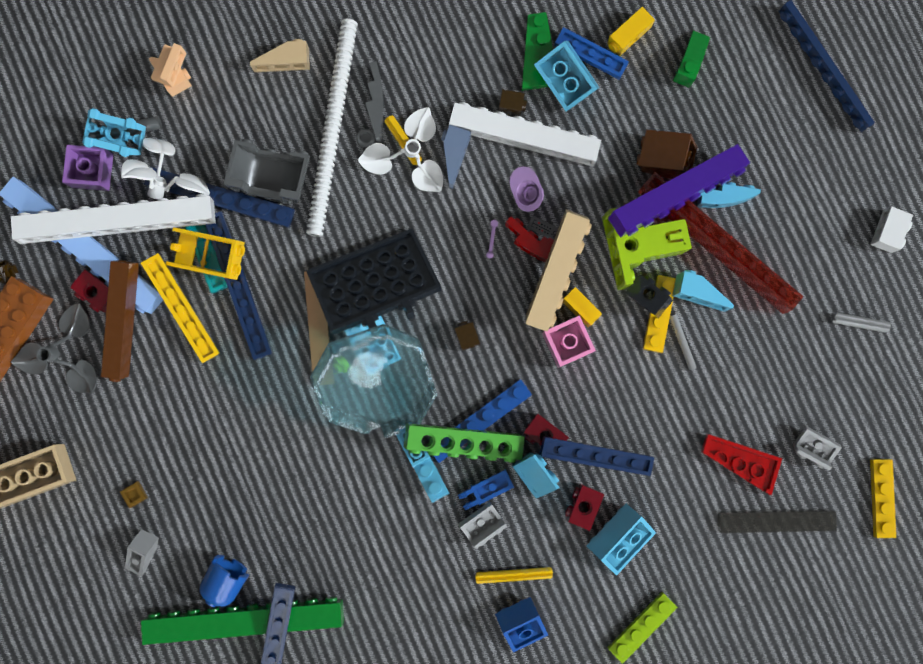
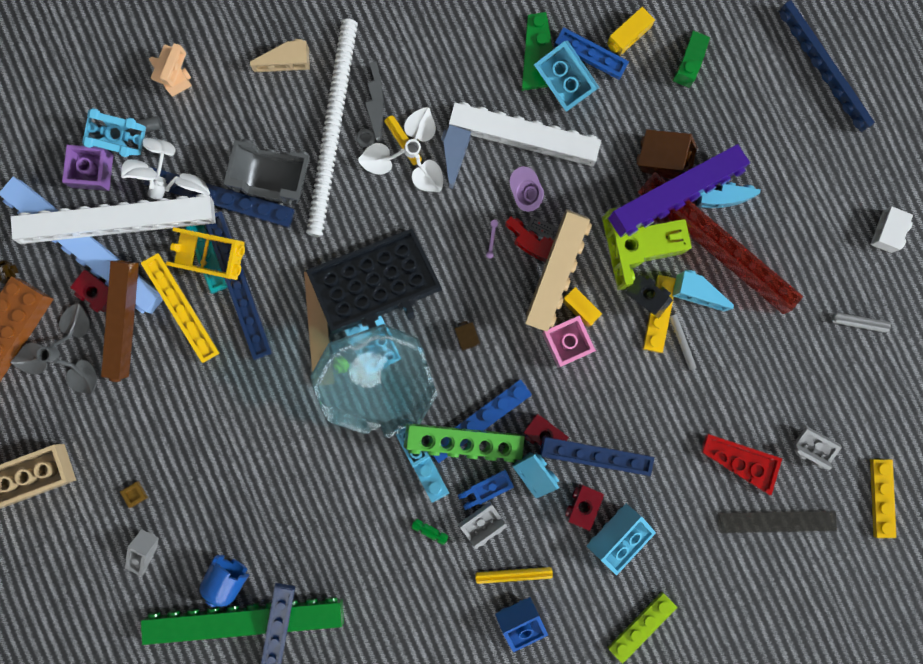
(429, 531): none -> green axle
(512, 102): dark brown brick -> none

